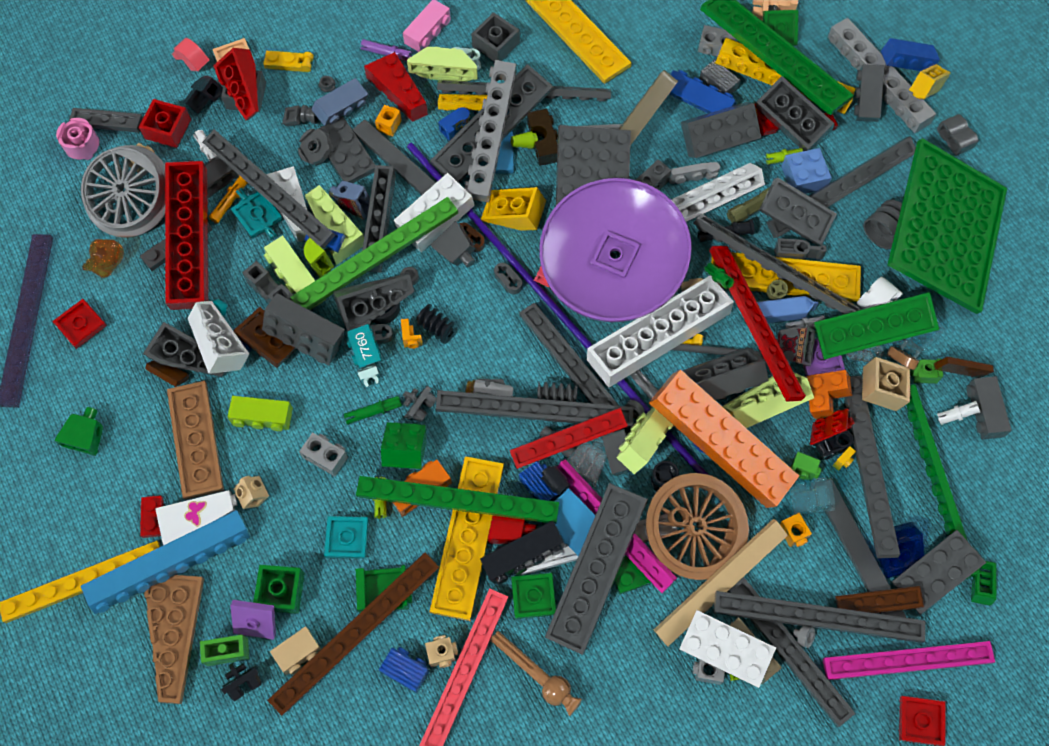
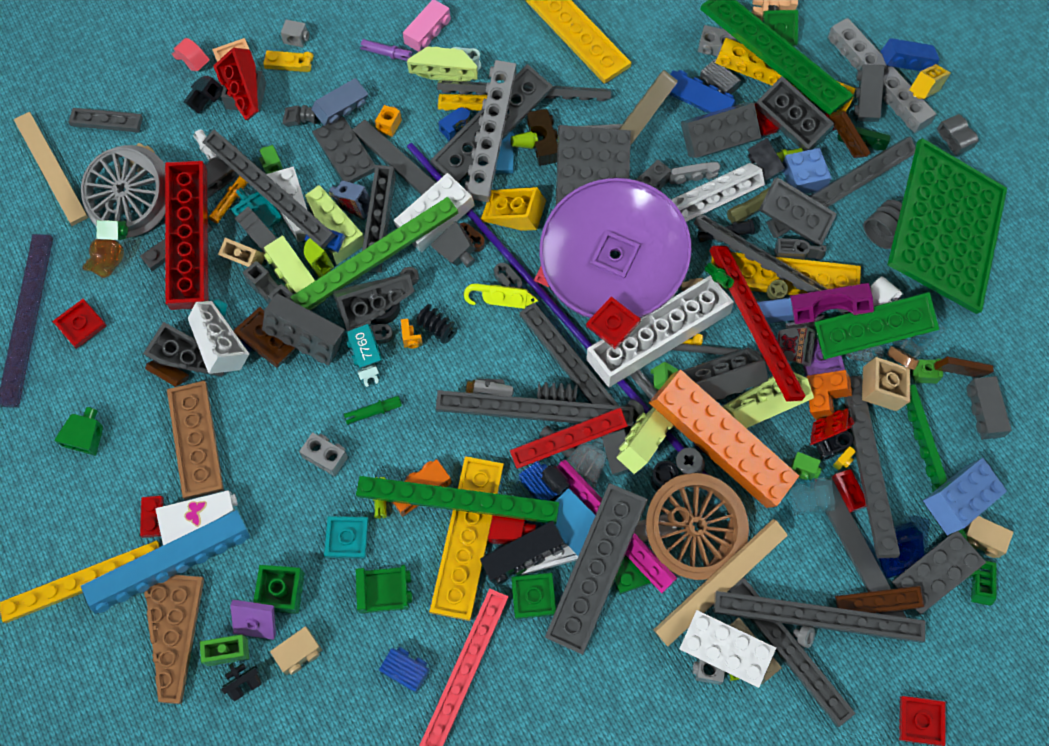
(51, 169): none -> tan tile
(78, 139): bright pink brick -> none
(111, 229): none -> brick
(165, 123): red brick -> none
(240, 253): none -> tan brick
(251, 492): tan brick -> none
(255, 228): none -> dark grey piece
(260, 413): lime brick -> none
(270, 159): none -> bright green brick
(294, 33): none -> light grey brick
(322, 150): dark grey plate -> none
(327, 80): dark grey plate -> none
(353, 634): reddish brown plate -> none
(394, 81): red wedge -> none
(403, 445): green brick -> none
(424, 397): dark grey hips -> none
(433, 651): tan brick -> none
(495, 37): dark grey brick -> none
(501, 295): none -> neon yellow plate
(555, 689): medium nougat piece -> none
(613, 322): none -> red plate
(662, 373): none -> bright green brick
(690, 454): none -> dark grey piece
(766, 158): none -> black brick
(796, 521): light orange brick -> none
(849, 134): none -> reddish brown tile
(849, 490): none -> red plate
(854, 298): none -> magenta arch
(872, 139): none -> dark green hinge
(908, 660): dark pink plate -> none
(958, 412): white pin -> none
(964, 496): none -> medium blue brick
(988, 537): none -> tan brick

